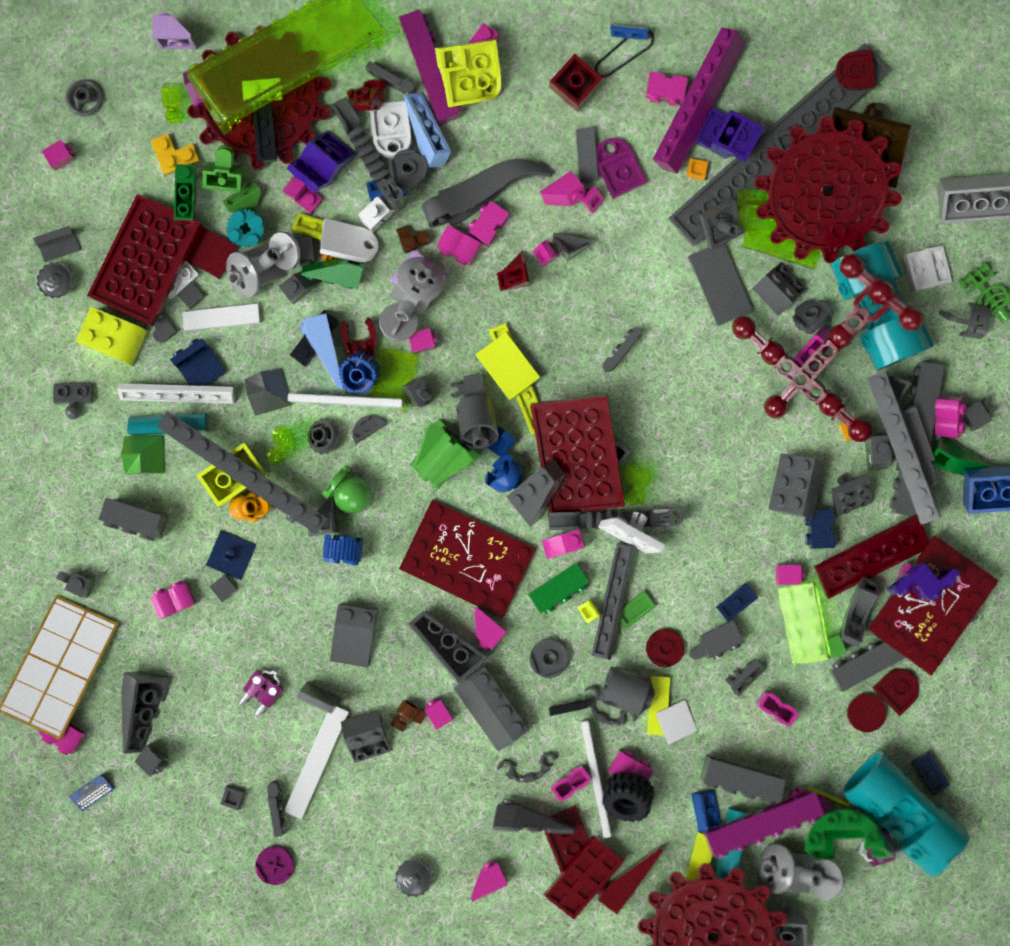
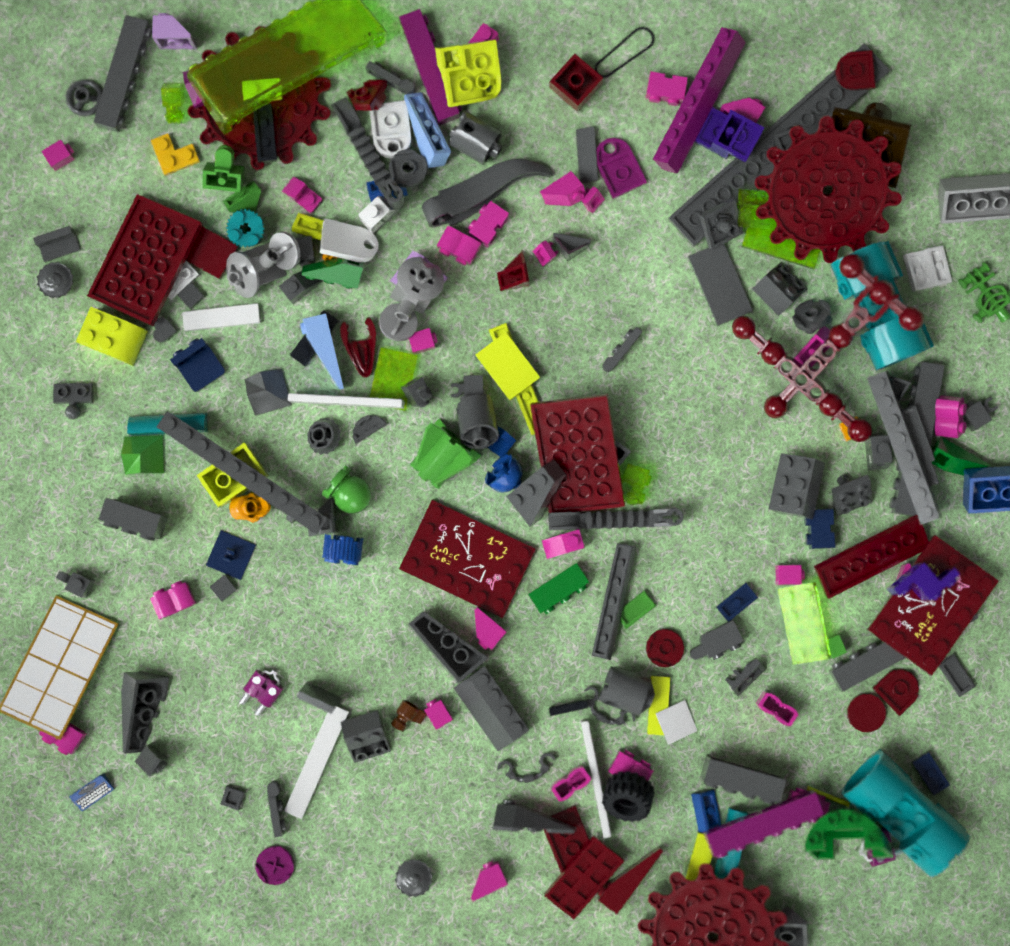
(122, 74): none -> dark grey brick
(176, 393): white tile -> none
(184, 191): green slope -> none
(285, 441): clear neon green brick -> none
(321, 161): dark purple bracket -> none
(353, 635): dark grey slope -> none
(366, 365): blue brick -> none
(411, 241): reddish brown piece -> none
(476, 138): none -> dark grey cylinder
(544, 668): dark grey plate -> none
(589, 611): neon yellow slope -> none
(629, 31): blue slope -> none
(632, 533): white plate -> none
(697, 169): light orange tile -> none
(746, 107): none -> dark pink slope
(797, 873): light grey piece -> none
(858, 611): dark grey arch -> none
(956, 675): none -> dark grey tile
(984, 319): dark grey helmet -> none

